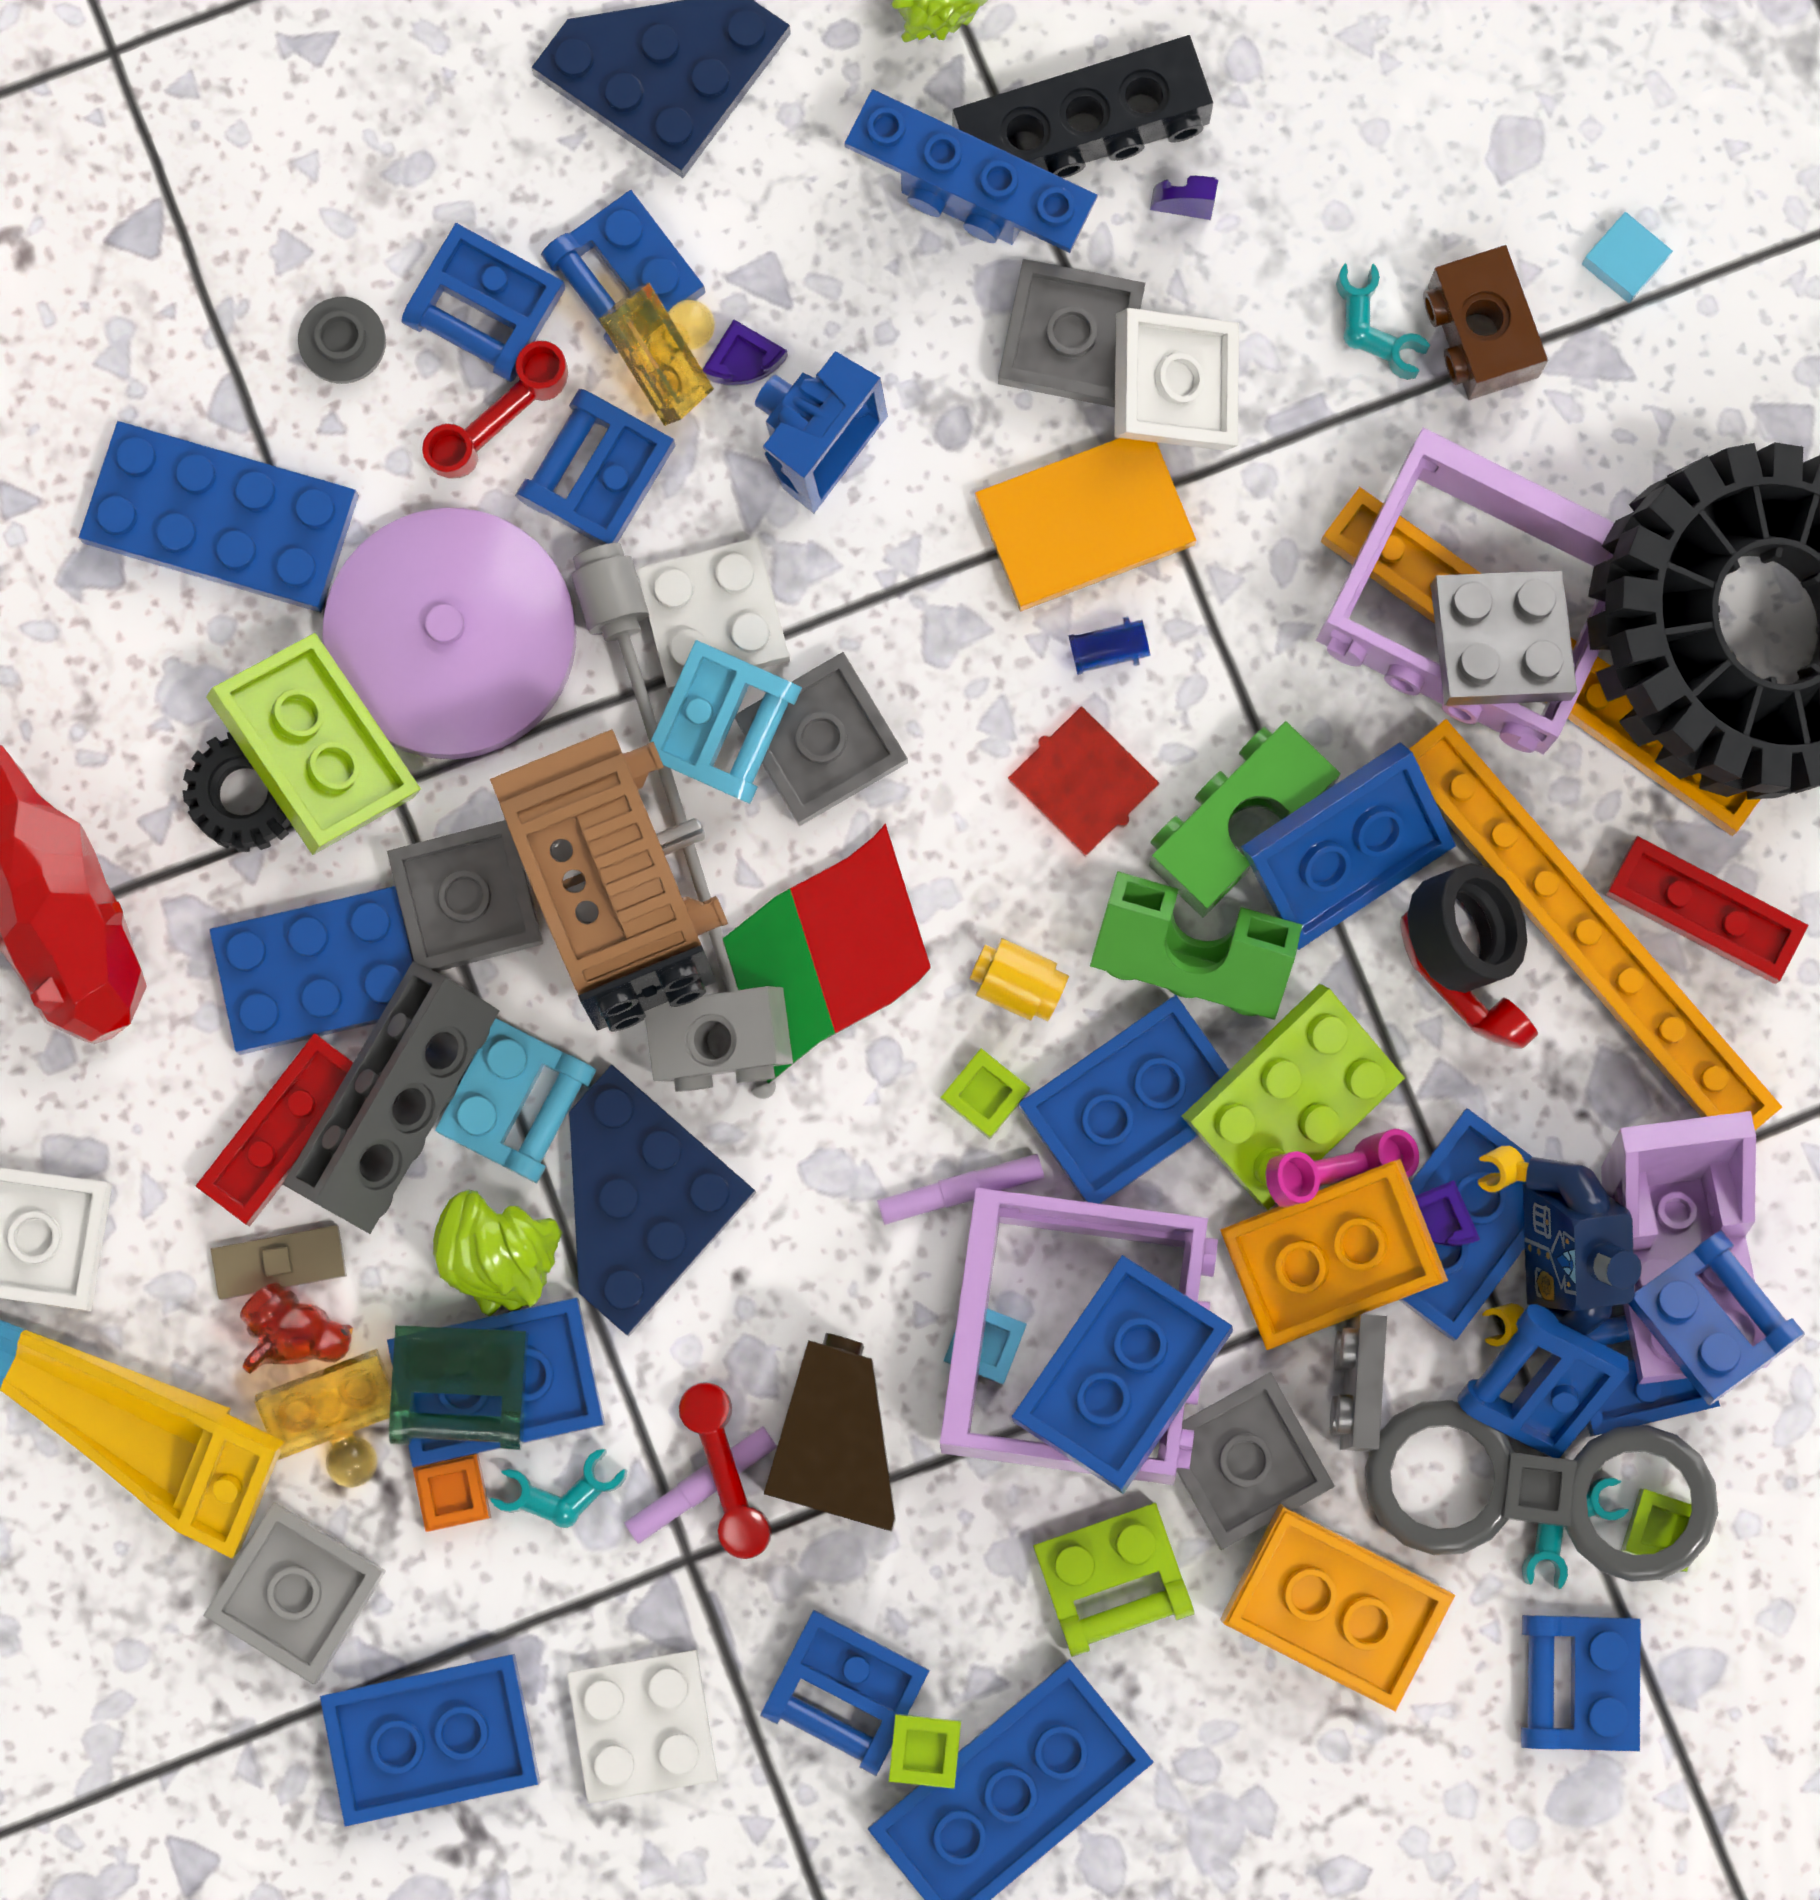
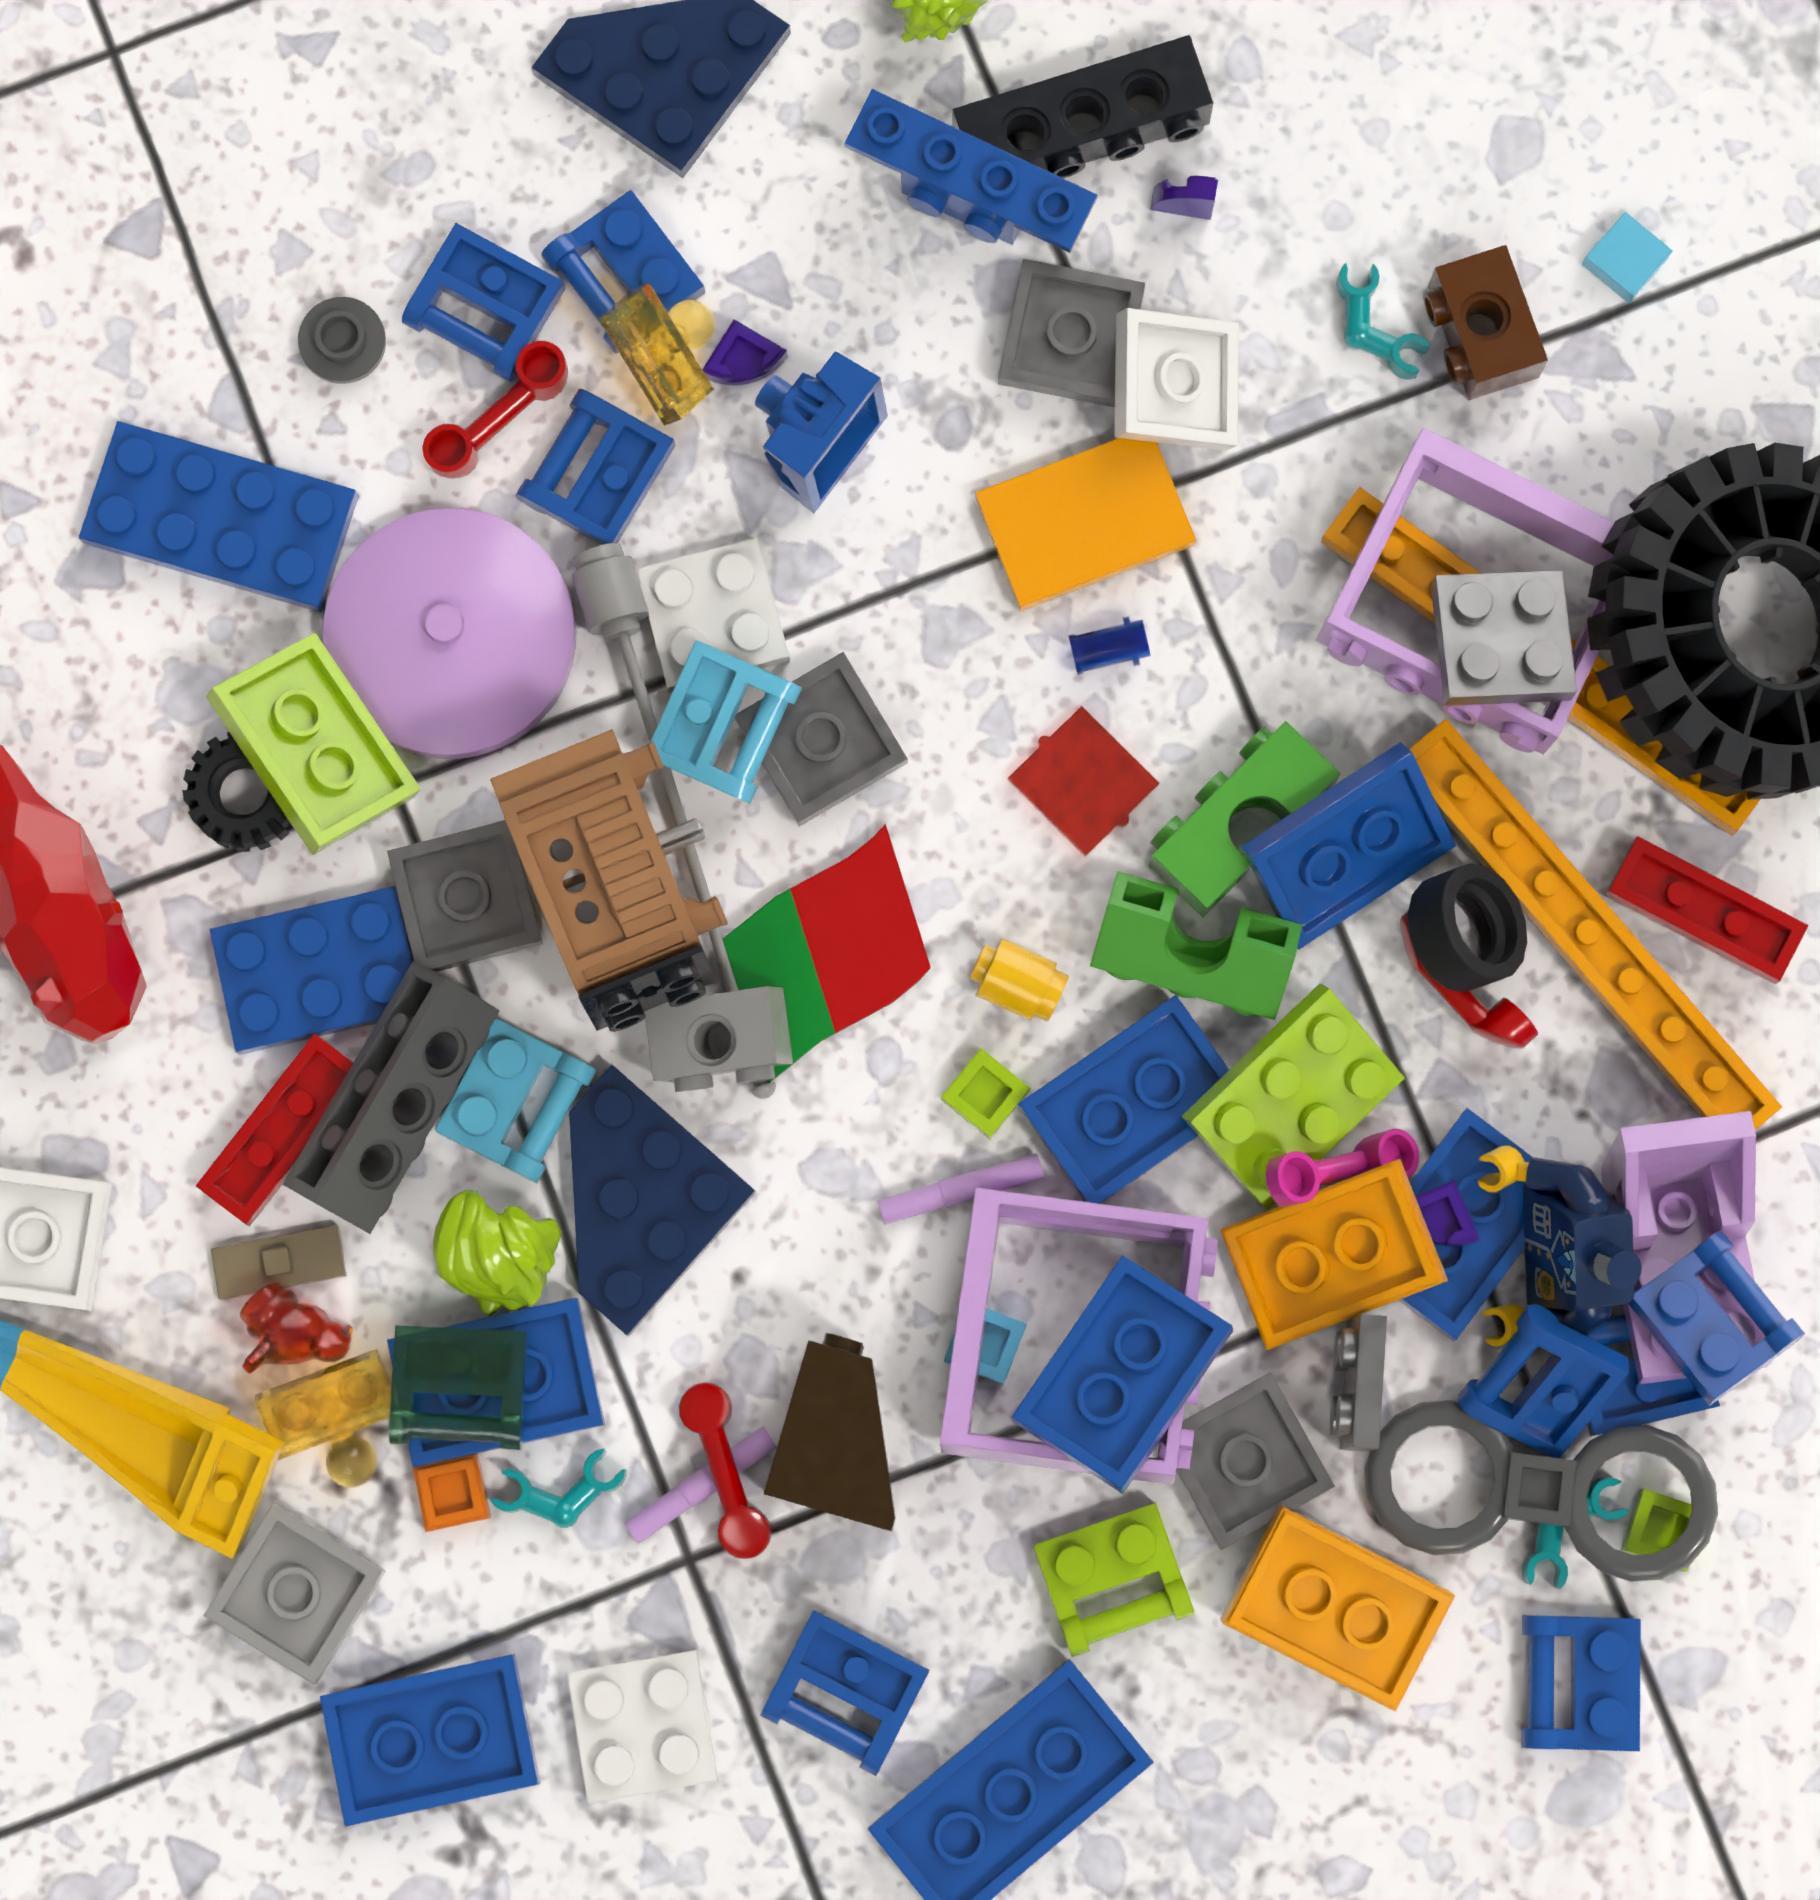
(925, 1751): lime tile -> none

